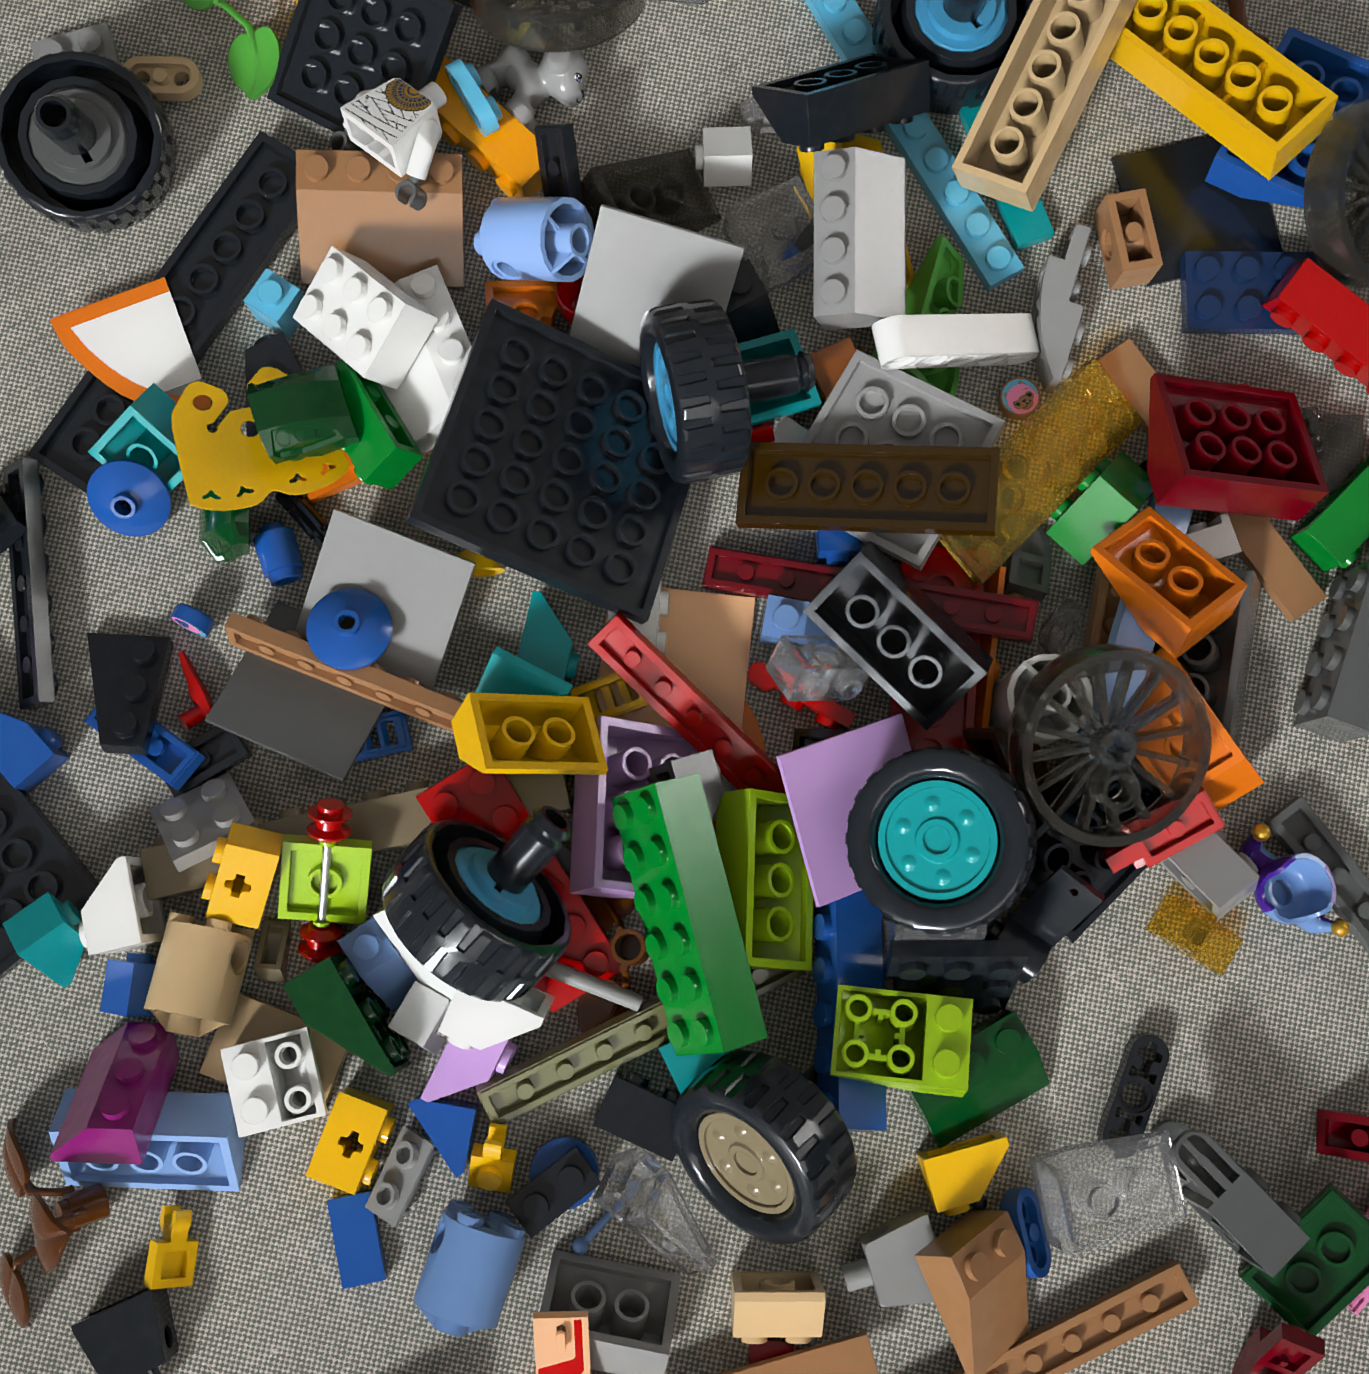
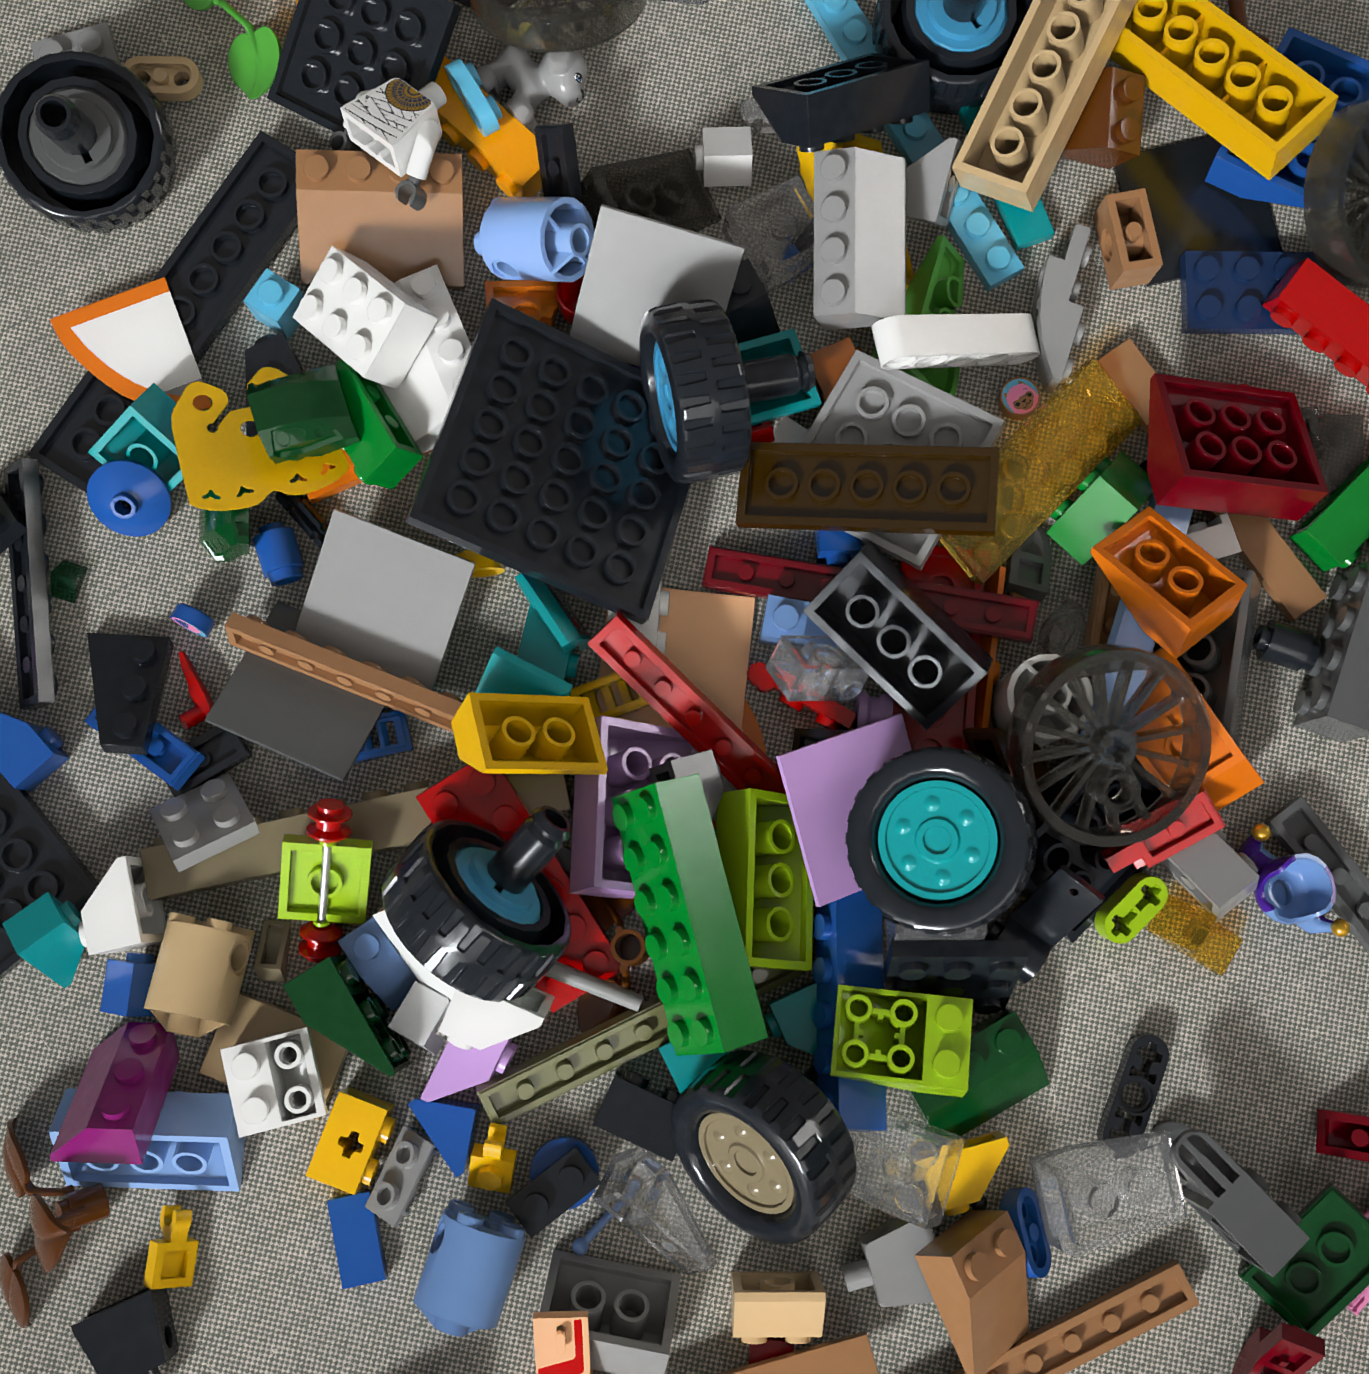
(67, 580): none -> clear green piece
(244, 874): yellow brick -> none
(351, 647): blue dish -> none
(554, 613): none -> teal slope
(793, 1017): none -> teal slope
(872, 709): none -> lavender wheel
(907, 1169): none -> clear slope
(933, 184): none -> light grey slope
(1110, 122): none -> reddish brown slope
(1131, 908): none -> lime beam
(1286, 646): none -> black brick

